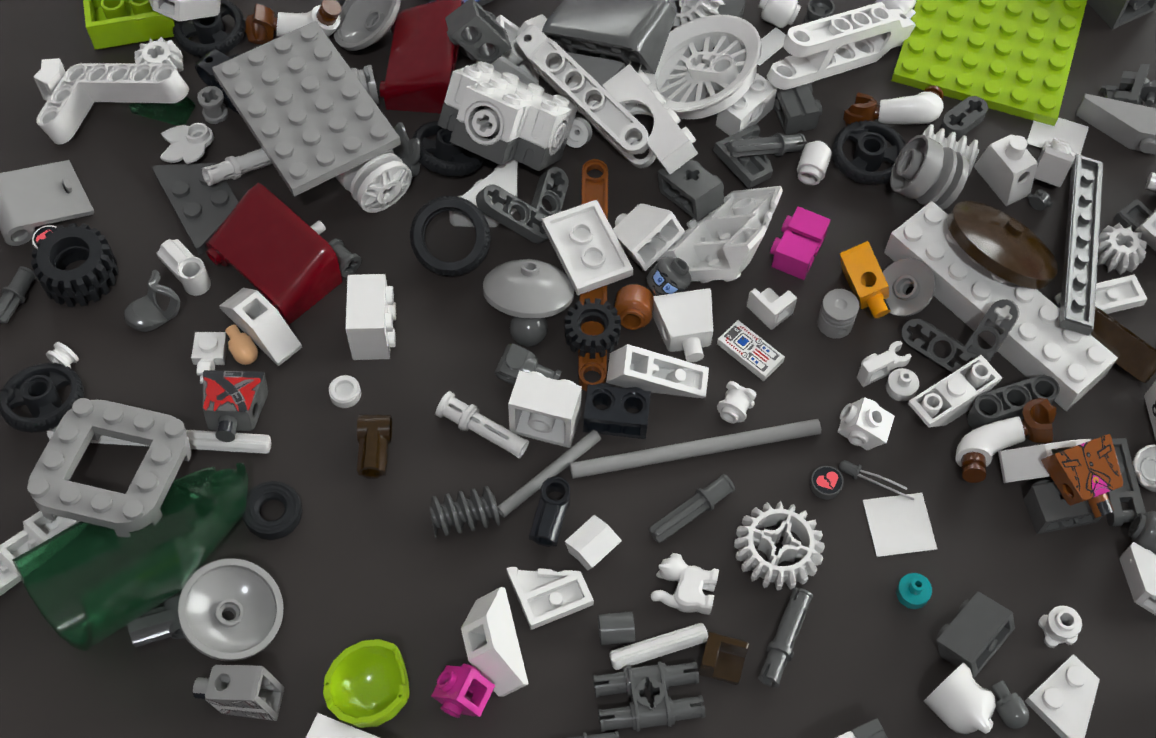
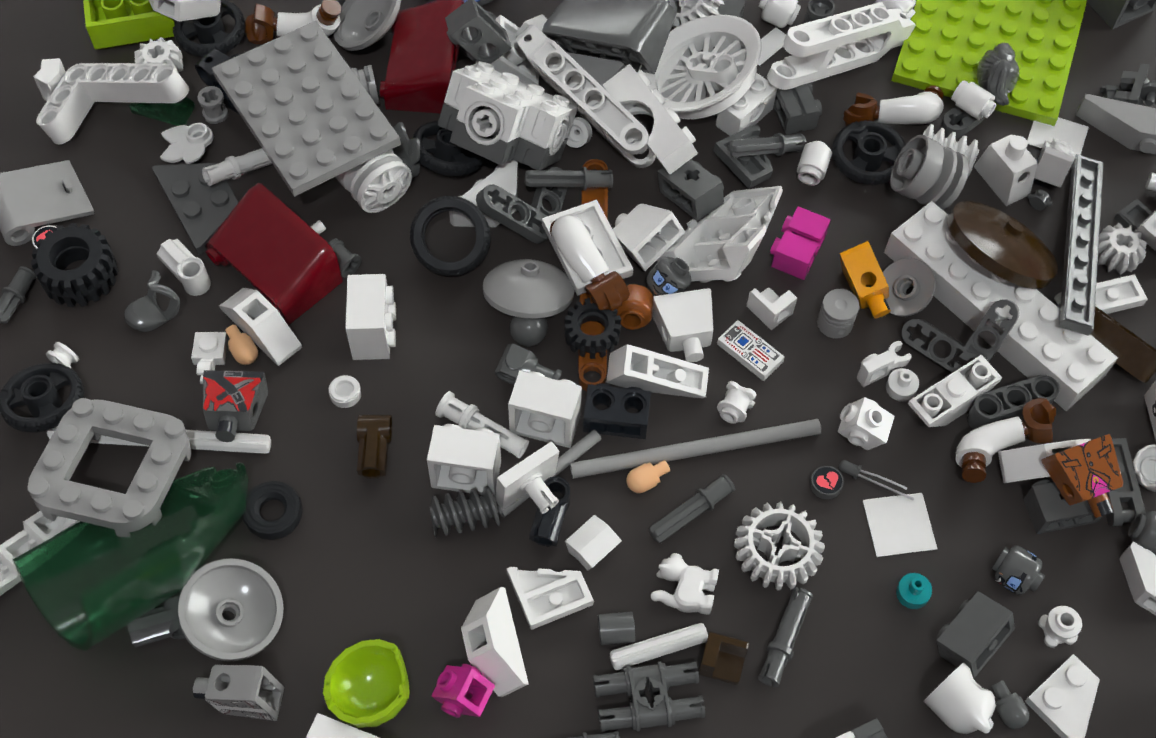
(464, 458): none -> white brick
(529, 479): none -> white tile
(568, 178): none -> dark grey axle
(582, 255): none -> white piece
(646, 476): none -> light nougat cylinder
(974, 100): none -> white brick
(998, 72): none -> dark grey hair
(1018, 570): none -> dark grey head

